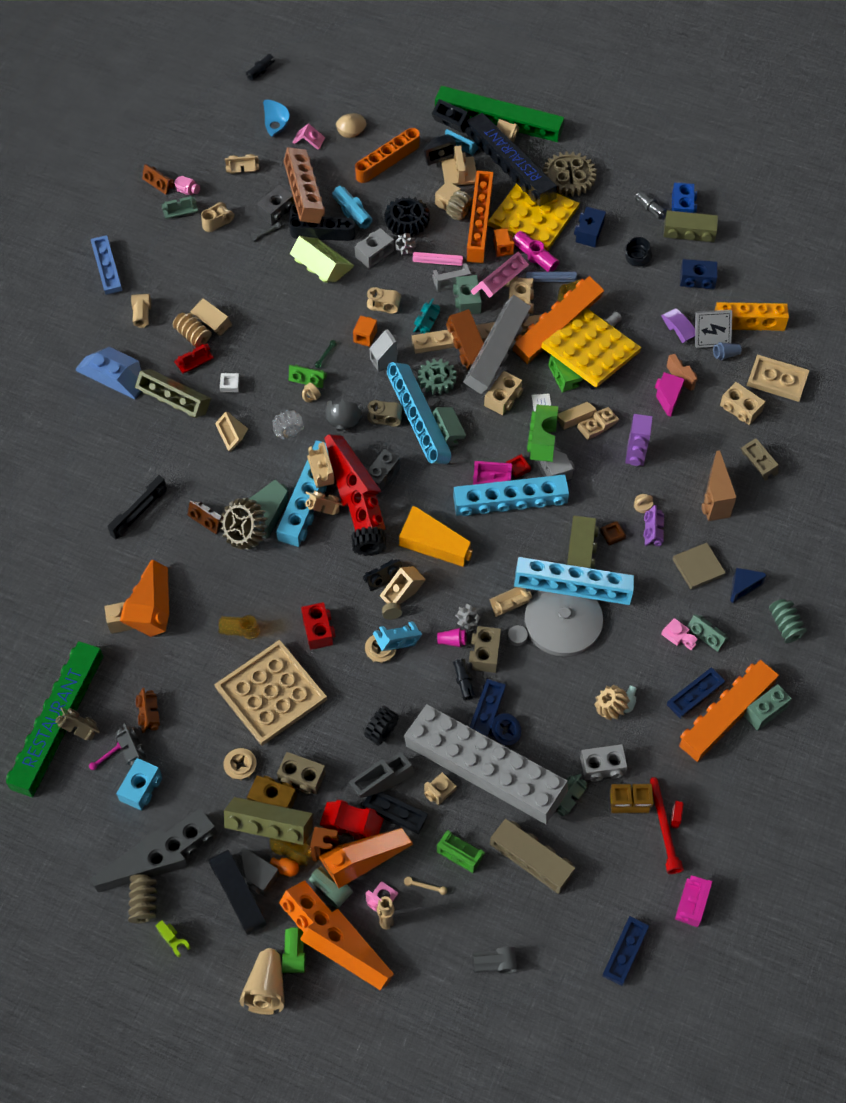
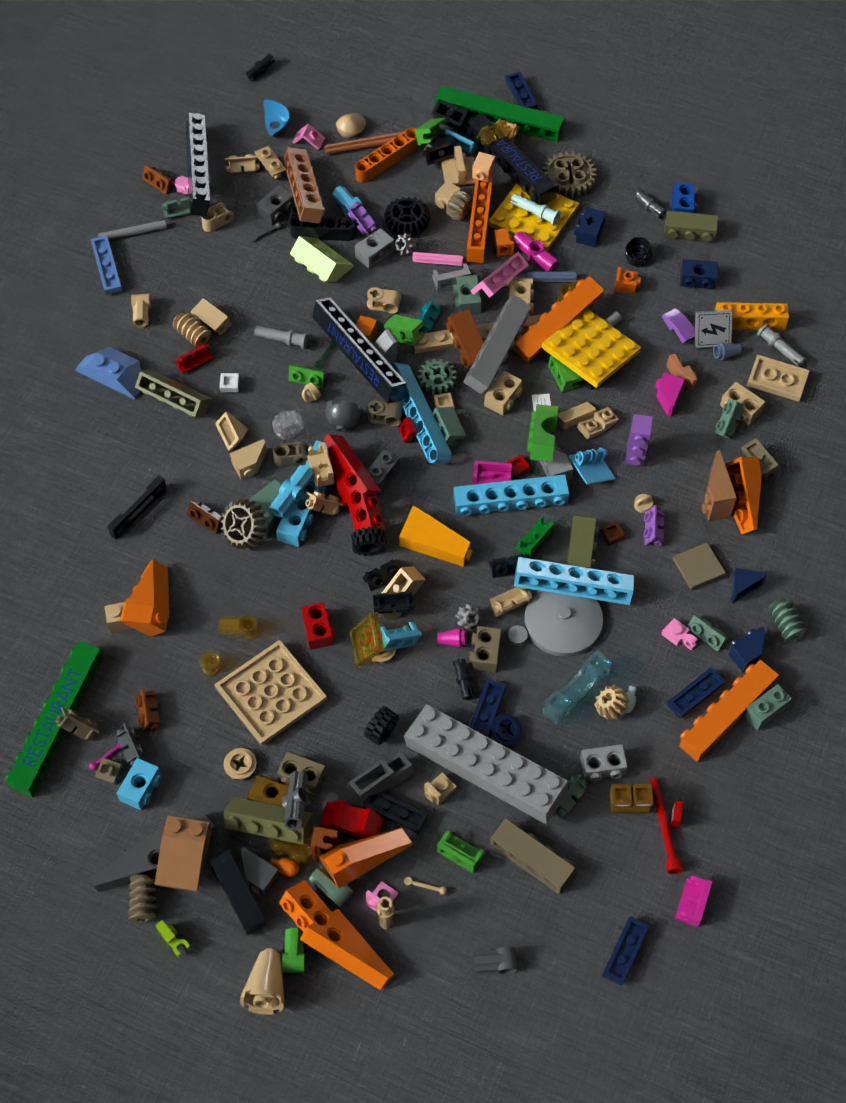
(109, 771): none -> dark tan tile
(129, 231): none -> light grey piece
(182, 853): none -> medium nougat slope
(197, 165): none -> brick
(210, 669): none -> clear yellow wheel
(249, 459): none -> tan slope
(270, 162): none -> tan hinge
(290, 337): none -> light grey pin
(291, 454): none -> dark tan piece
(291, 491): none -> medium azure piece
(295, 800): none -> dark grey piece
(359, 144): none -> nougat axle
(359, 350): none -> black brick
(365, 224): none -> medium lavender hinge
(366, 639): none -> clear yellow tile
(402, 601): none -> black hinge
(405, 329): none -> bright green hinge
(407, 430): none -> red tile
(429, 130): none -> bright green hinge
(443, 400): none -> tan tile
(483, 166): none -> light nougat brick
(488, 133): none -> clear yellow hinge
(504, 566): none -> black hinge
(520, 90): none -> dark blue plate
(535, 538): none -> green hinge
(541, 211): none -> light aqua pin
(586, 679): none -> clear light blue arch
(592, 466): none -> medium azure hinge
(626, 281): none -> orange brick
(725, 426): none -> sand green hinge
(746, 482): none -> orange wedge
(748, 649): none -> dark blue slope
(774, 340): none -> light grey pin

